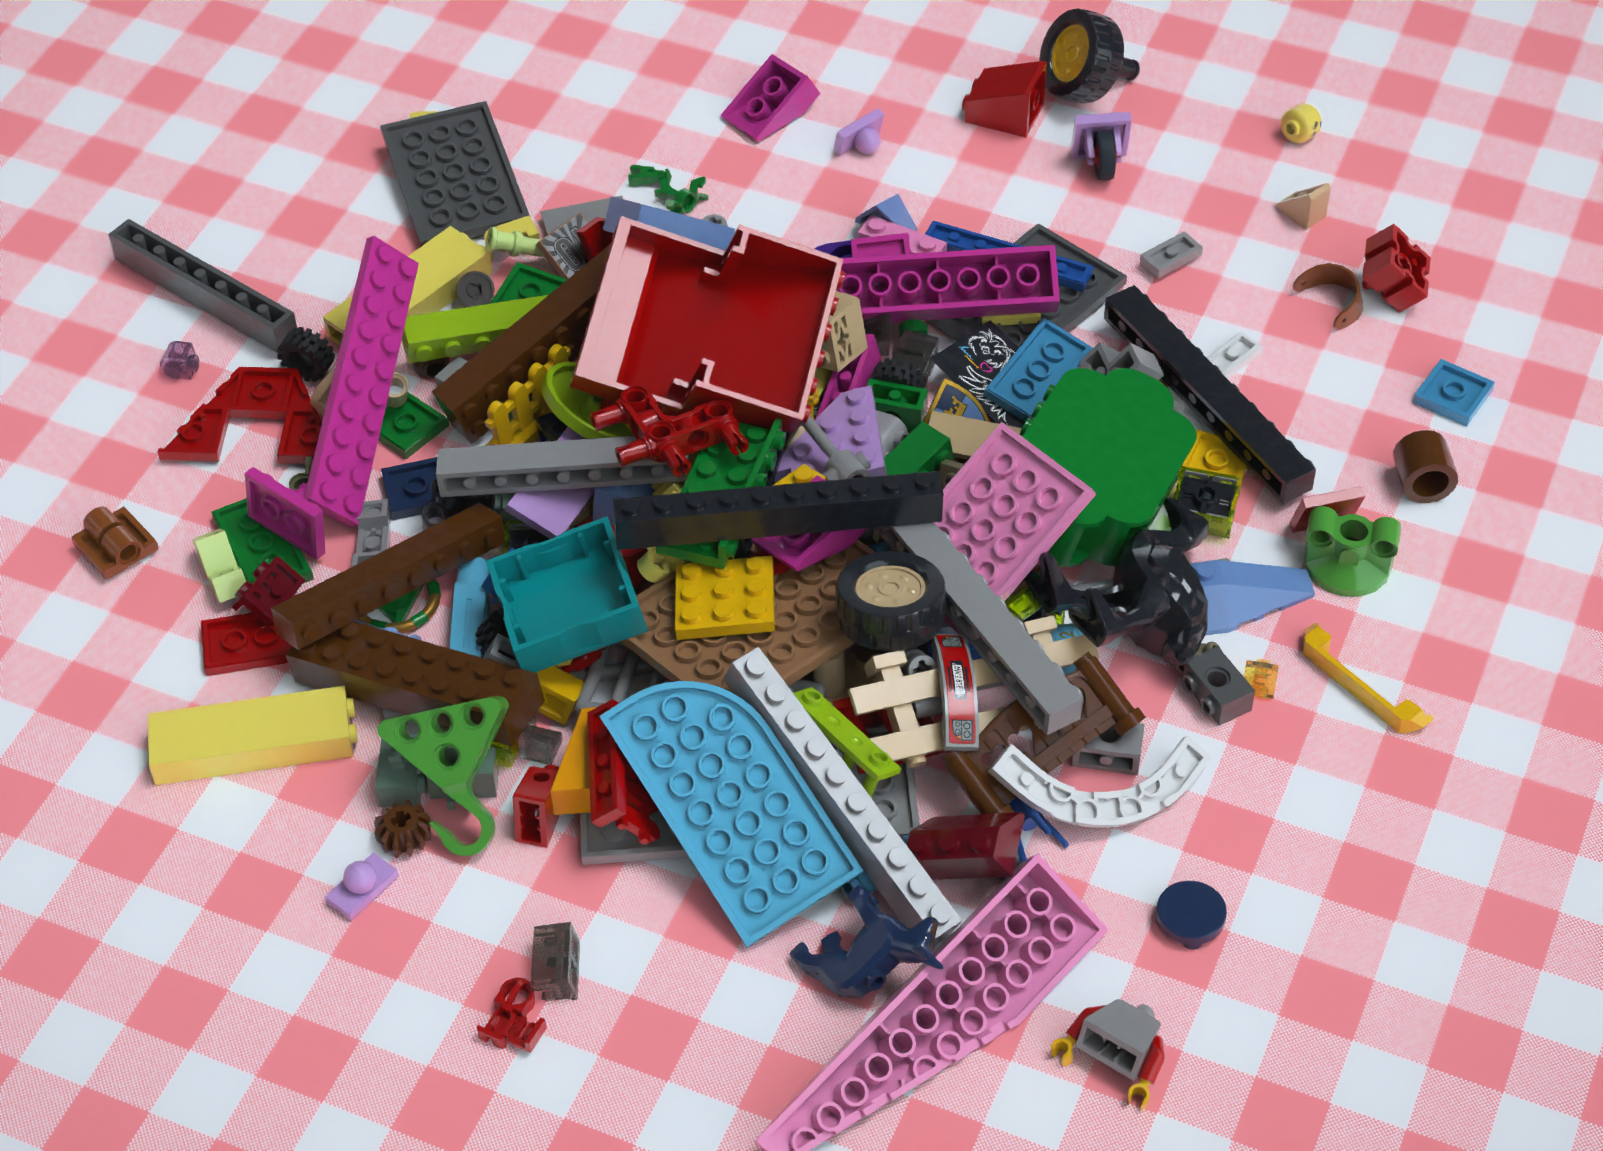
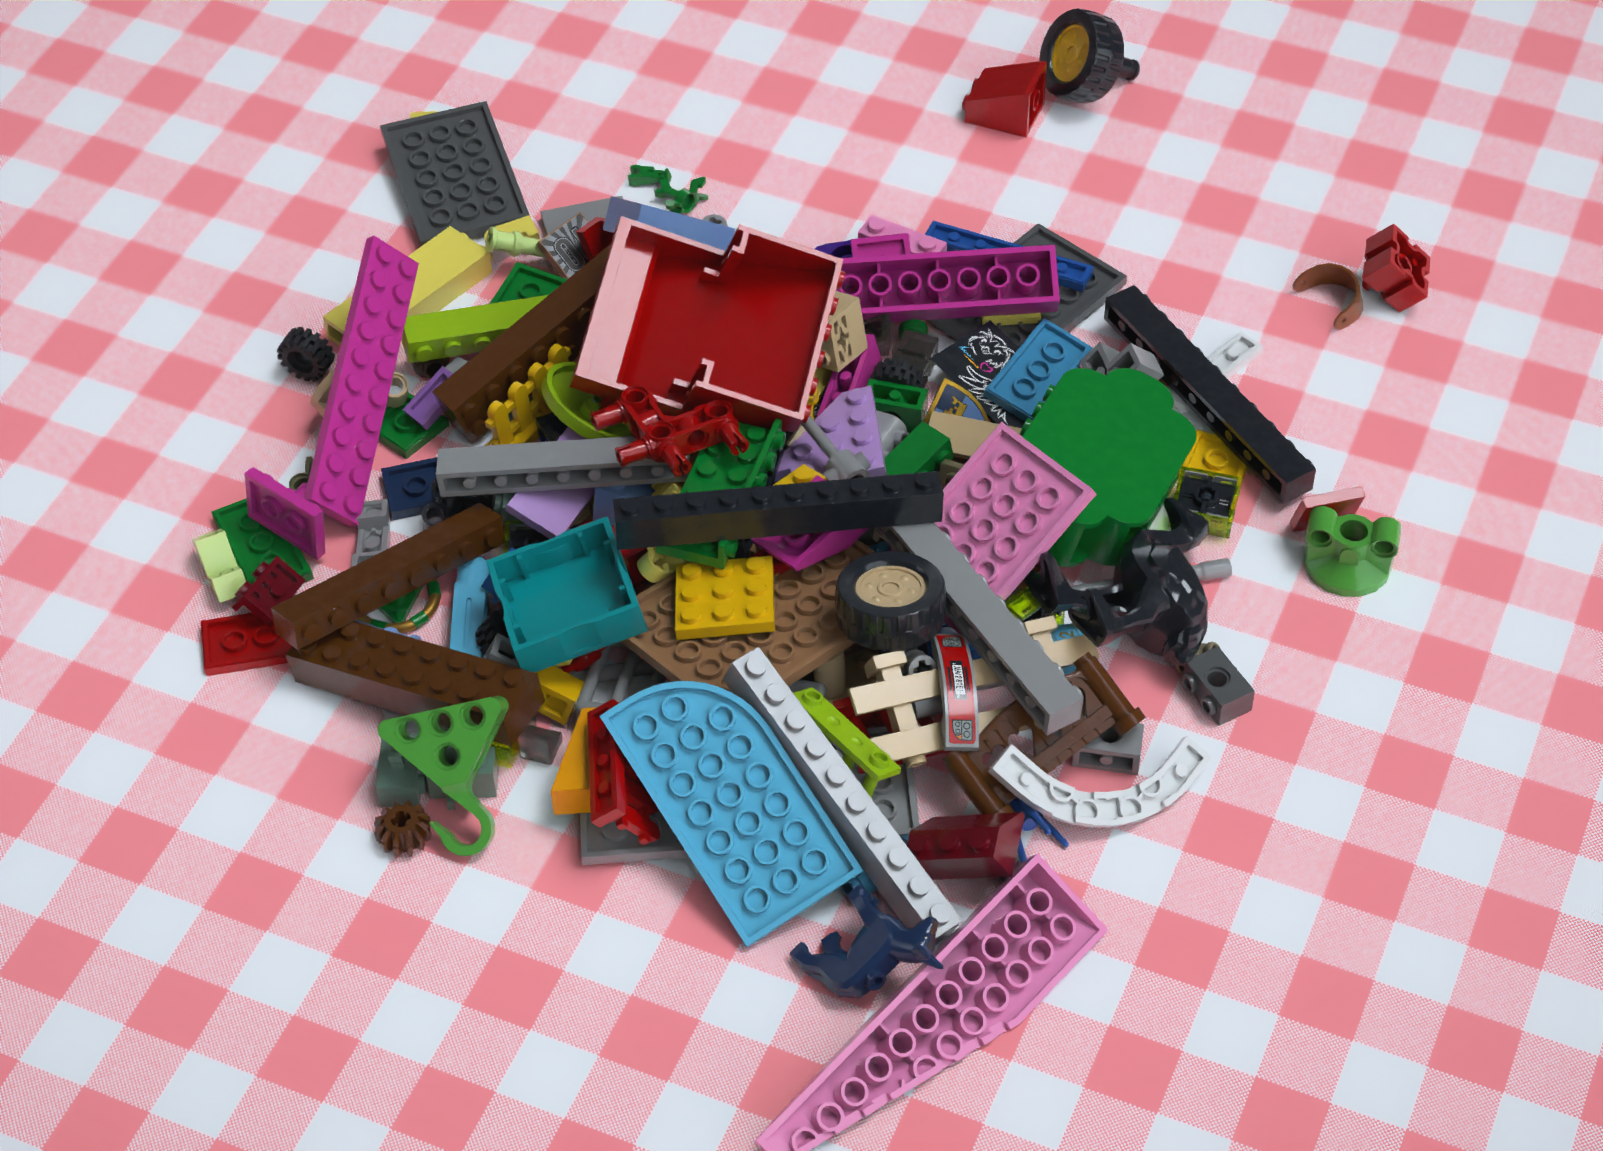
(113, 540): dark orange plate -> none
(180, 360): clear purple plate -> none
(202, 284): dark grey brick -> none
(251, 394): red wing -> none
(251, 735): light yellow brick -> none
(361, 885): lavender tile -> none
(424, 407): none -> medium lavender tile
(474, 289): dark brown wheel -> none
(515, 1026): red piece -> none
(529, 796): red torso -> none
(555, 961): clear smoke hinge -> none
(771, 99): dark pink slope -> none
(861, 134): lavender tile -> none
(890, 210): medium blue slope -> none
(1101, 141): lavender plate -> none
(1121, 1039): light grey torso -> none
(1171, 254): light grey plate -> none
(1191, 913): dark blue tile -> none
(1248, 591): medium blue wedge -> none
(1261, 677): clear yellow tile -> none
(1301, 123): light yellow head -> none
(1306, 205): tan slope -> none
(1402, 718): yellow piece -> none
(1425, 466): reddish brown piece -> none
(1453, 392): dark azure tile -> none

